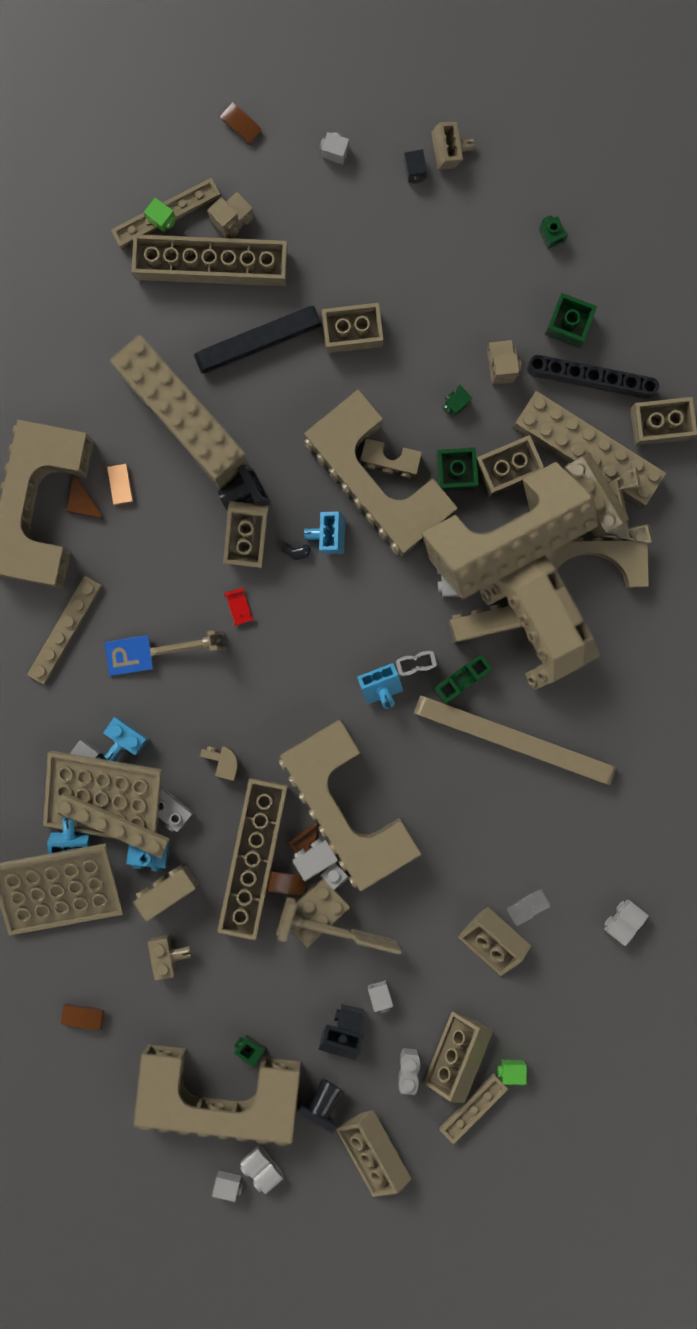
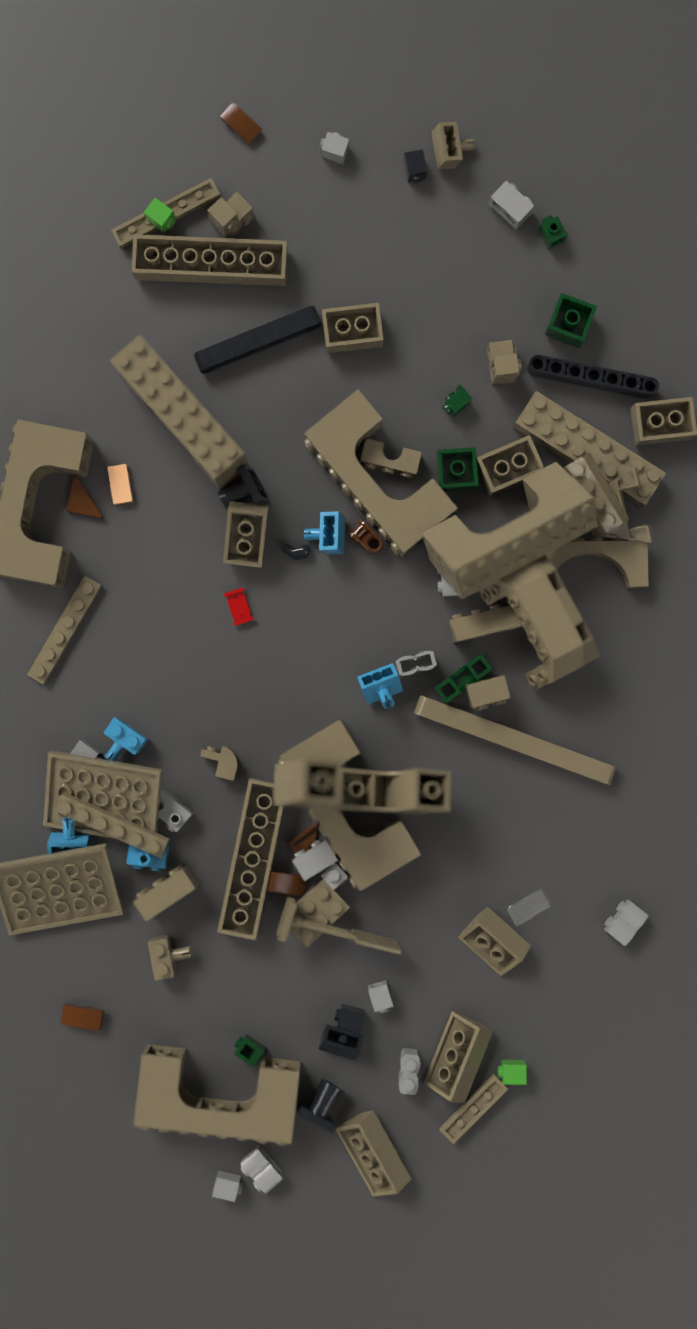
(136, 653): piece -> none
(330, 786): none -> dark tan arch
(365, 537): none -> reddish brown piece
(488, 691): none -> dark tan brick
(511, 204): none -> light grey brick

